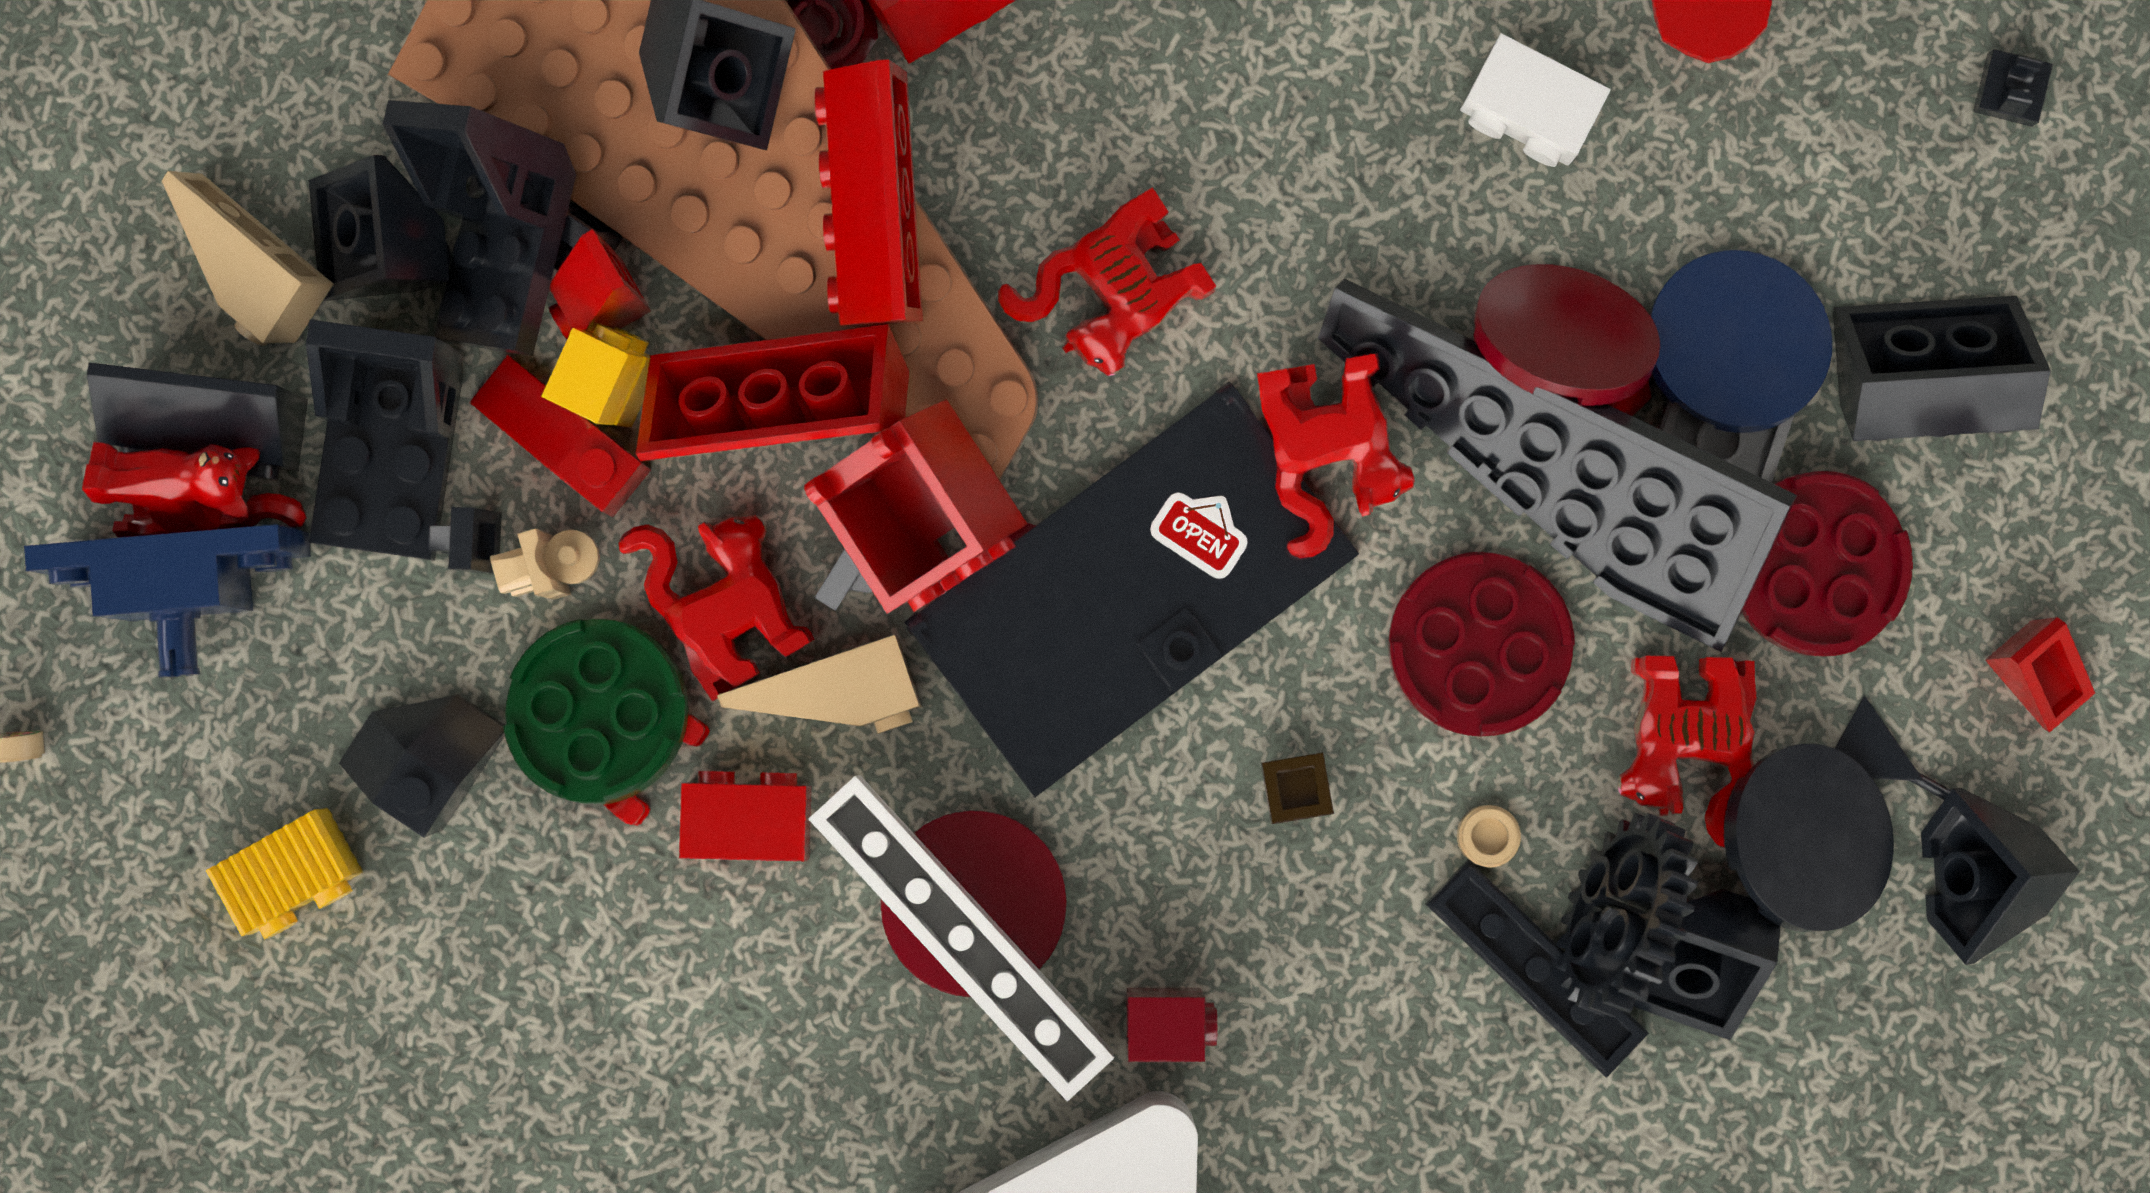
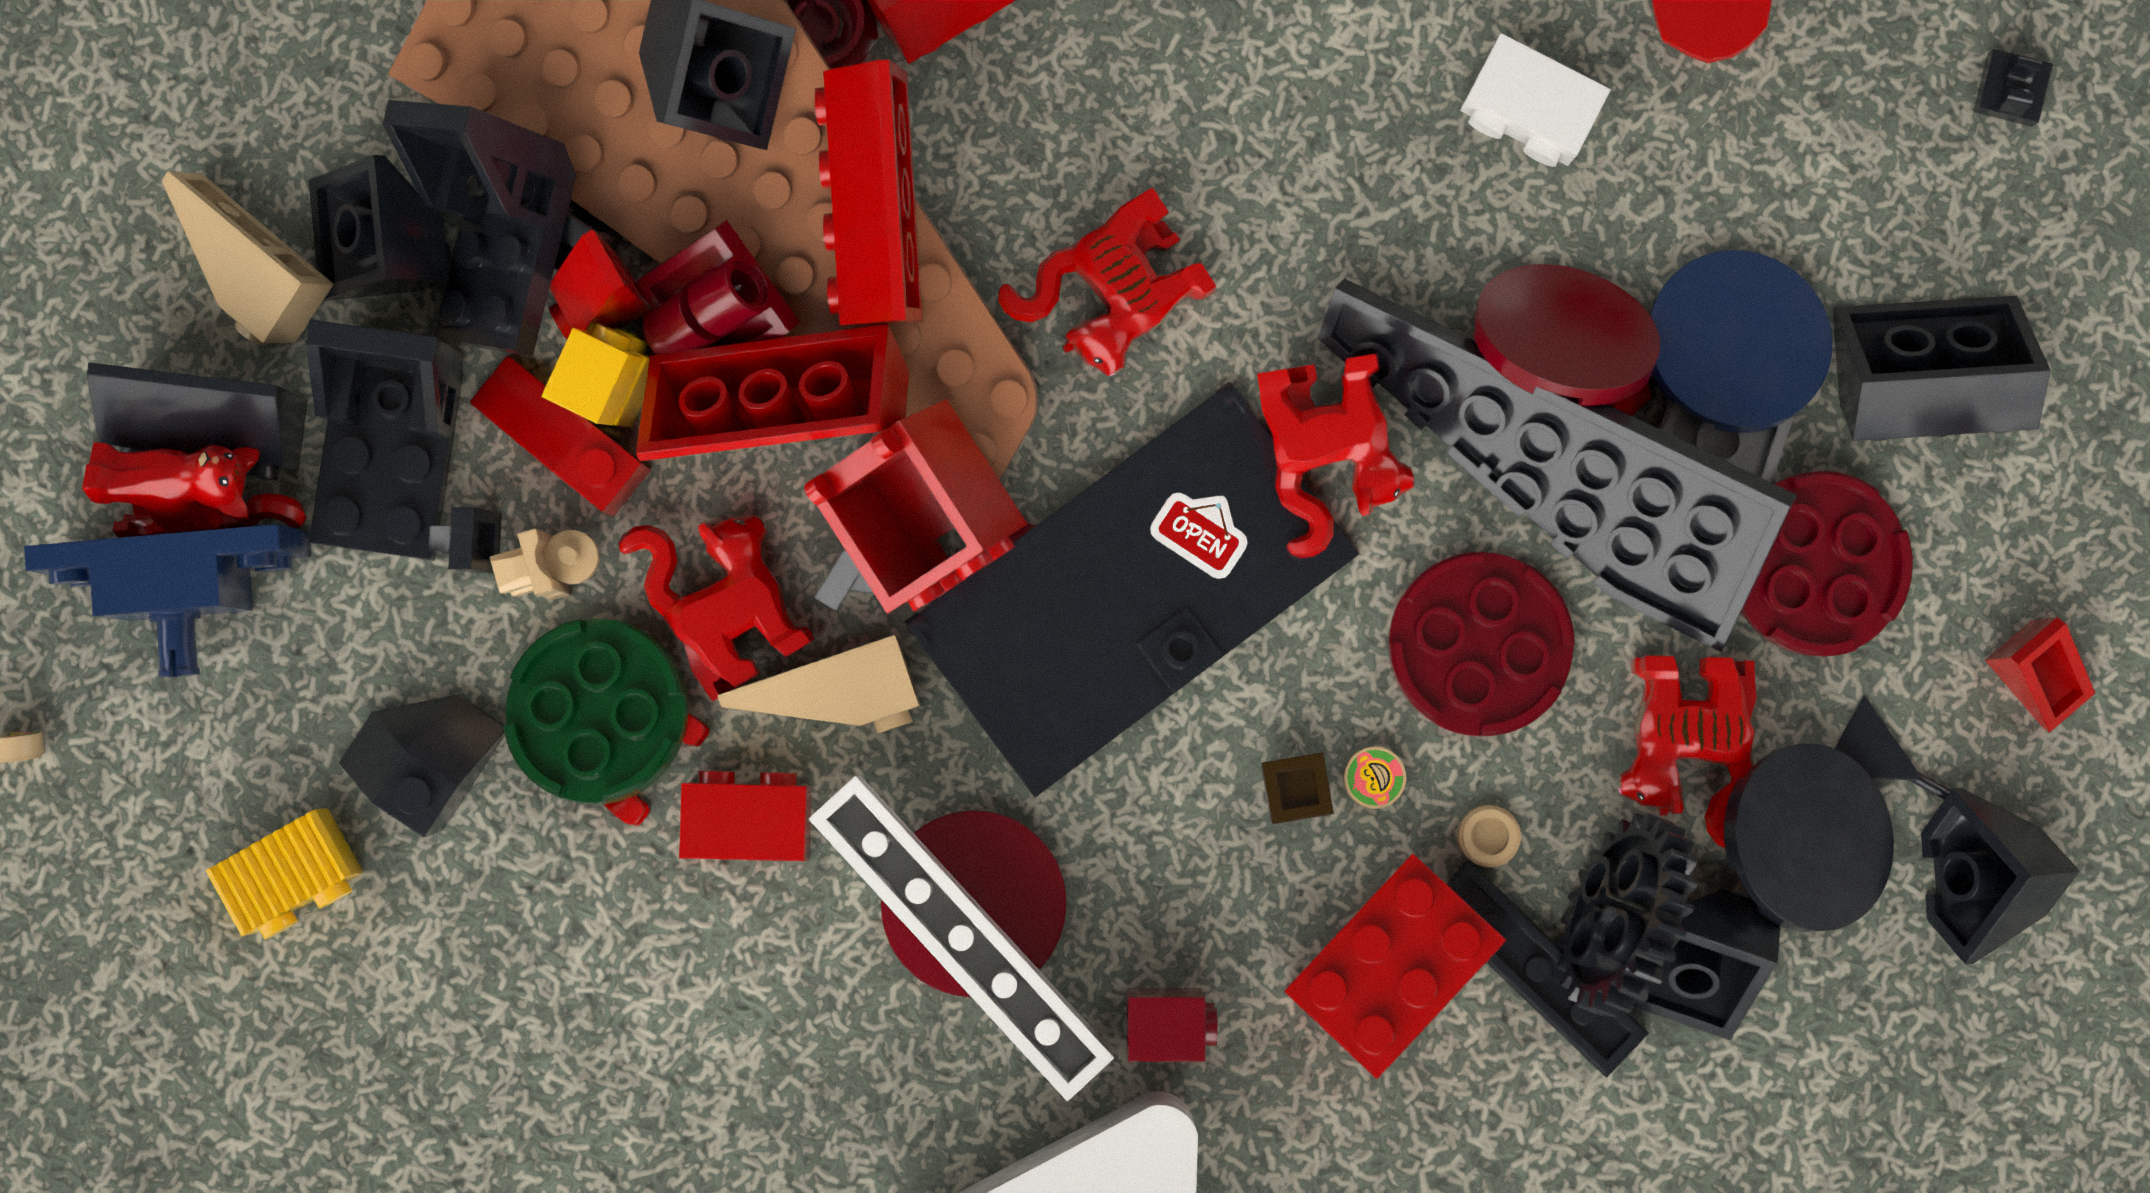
(712, 297): none -> dark red plate
(1374, 777): none -> tile
(1395, 966): none -> red brick

